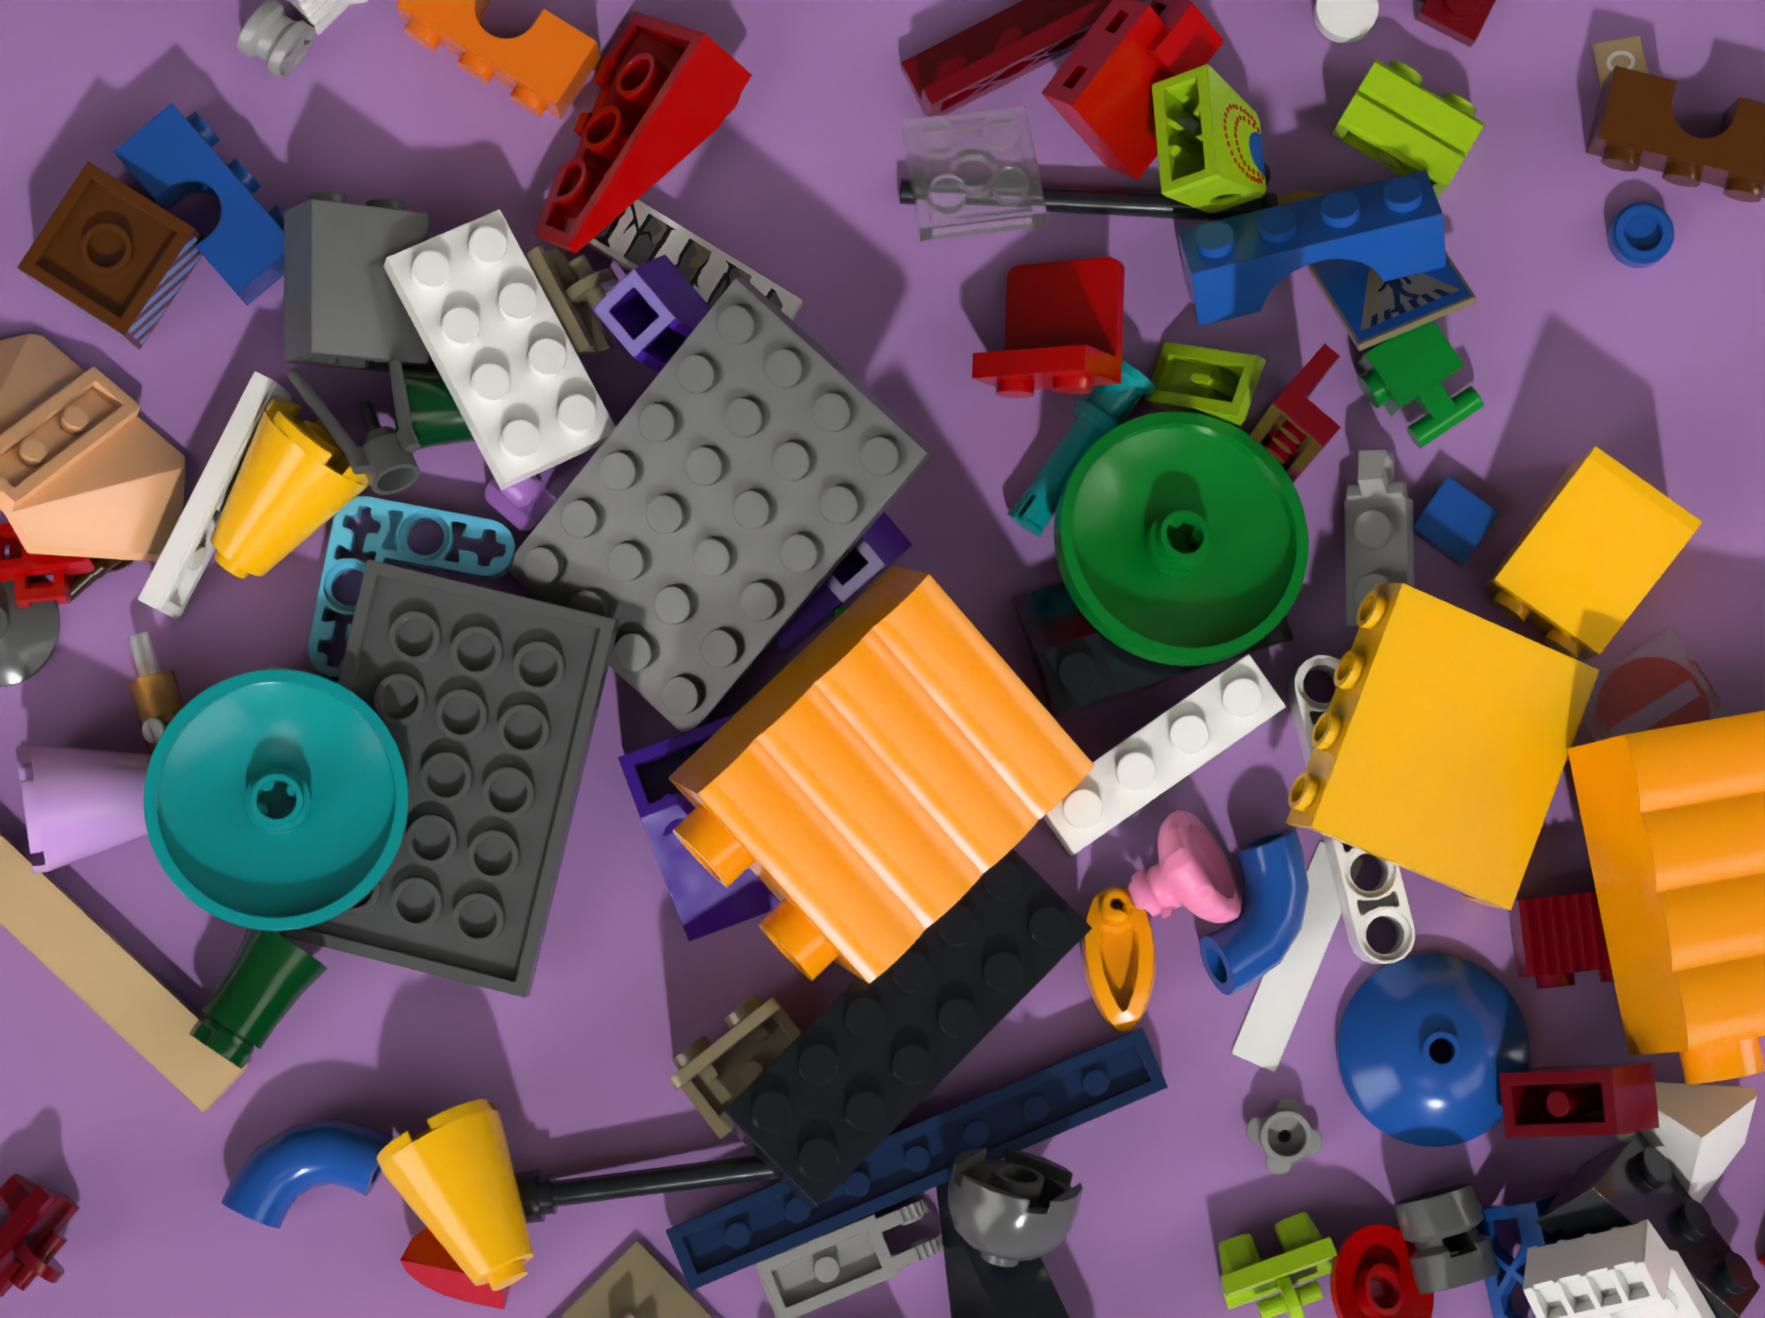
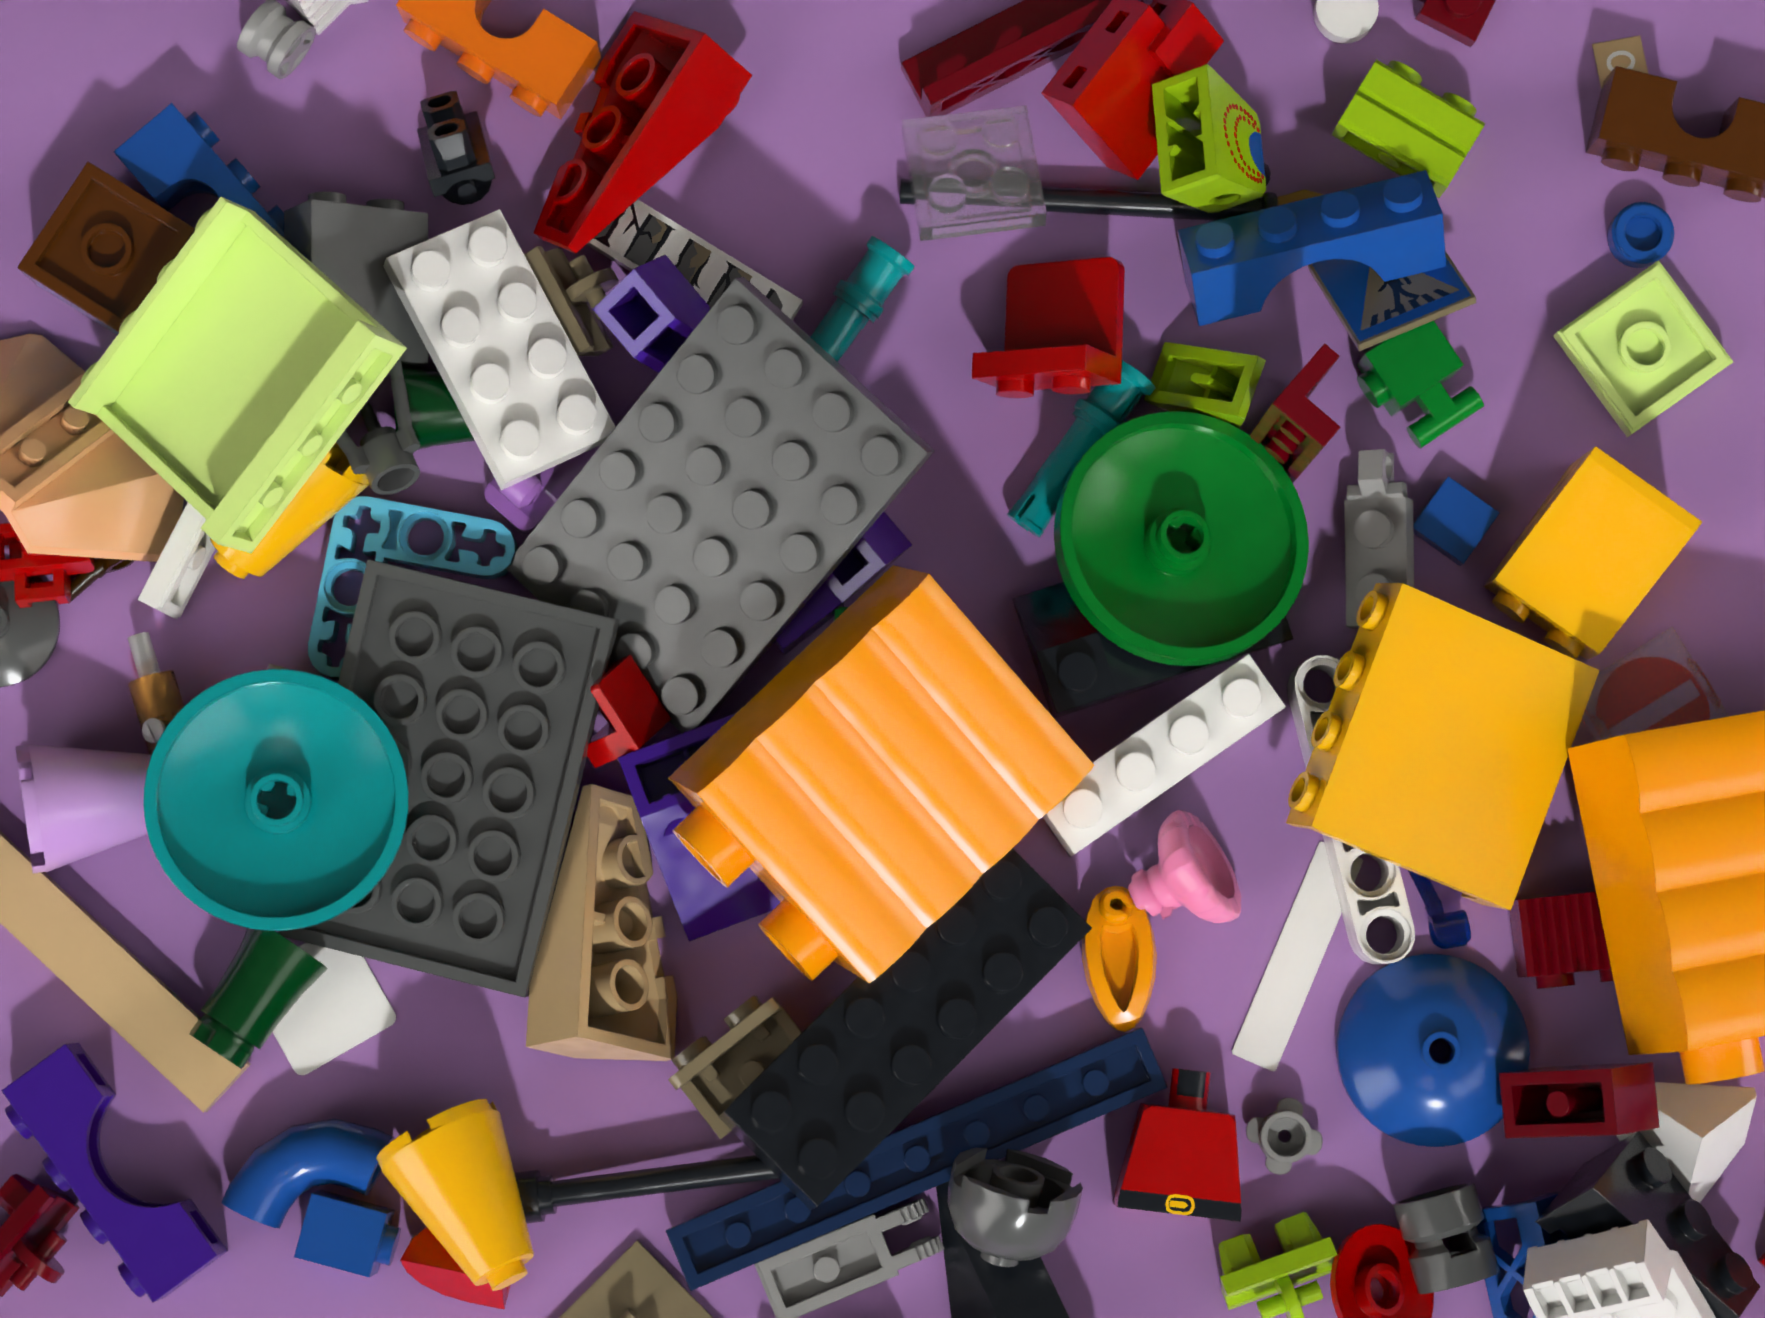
(64, 1110): none -> dark purple arch
(238, 373): none -> yellowish green panel
(334, 1012): none -> white sticker
(347, 1234): none -> blue brick
(454, 150): none -> black hips
(599, 960): none -> tan wedge
(629, 708): none -> red panel
(861, 297): none -> teal pin
(1182, 1155): none -> torso
(1269, 913): blue cylinder -> none
(1445, 929): none -> clear blue hand
(1642, 348): none -> yellowish green plate

